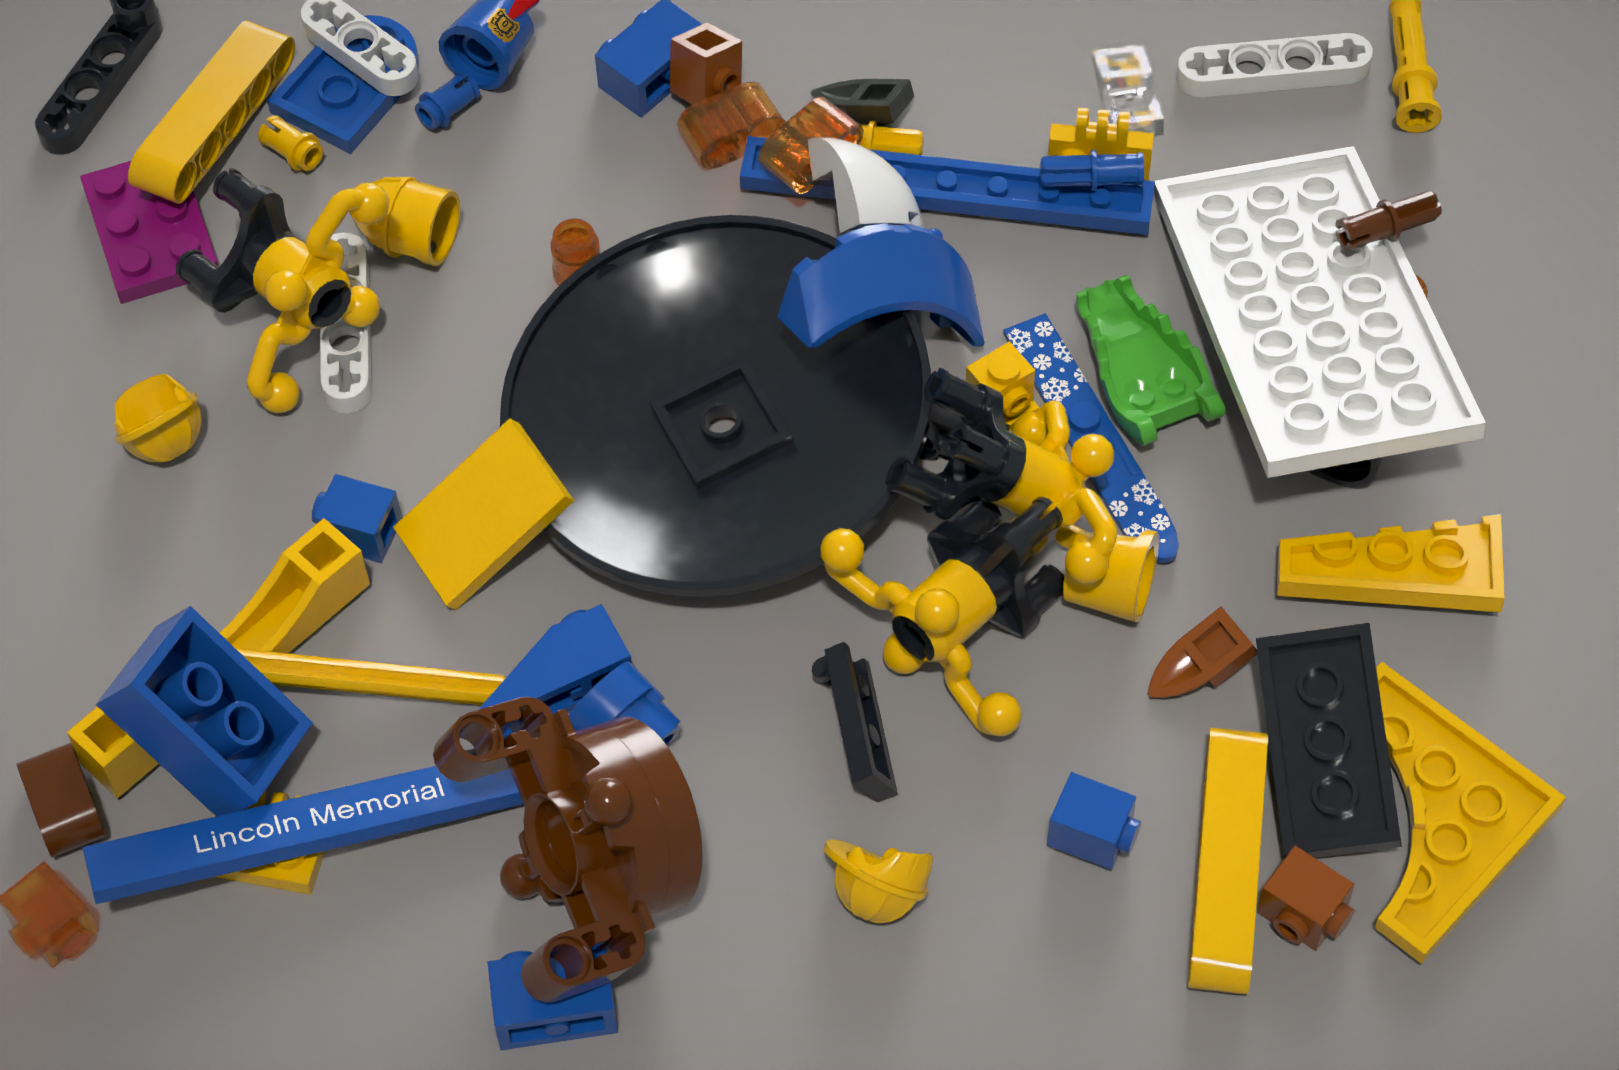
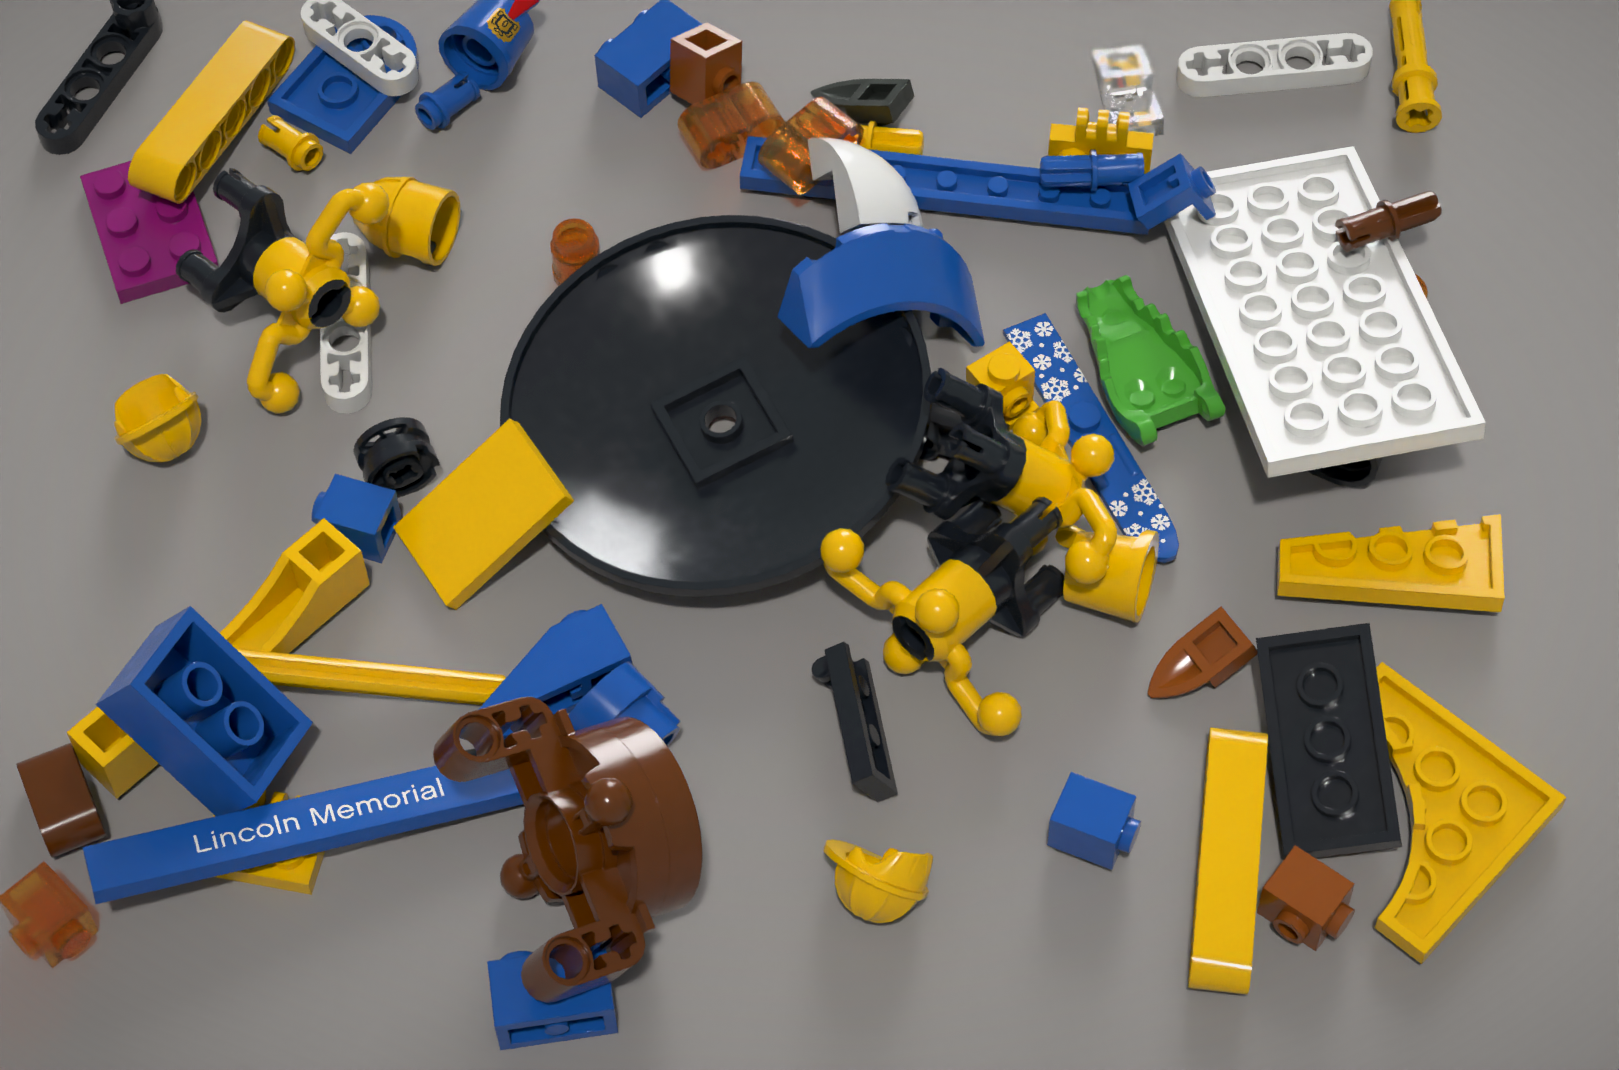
(399, 458): none -> black wheel
(1170, 190): none -> blue bracket

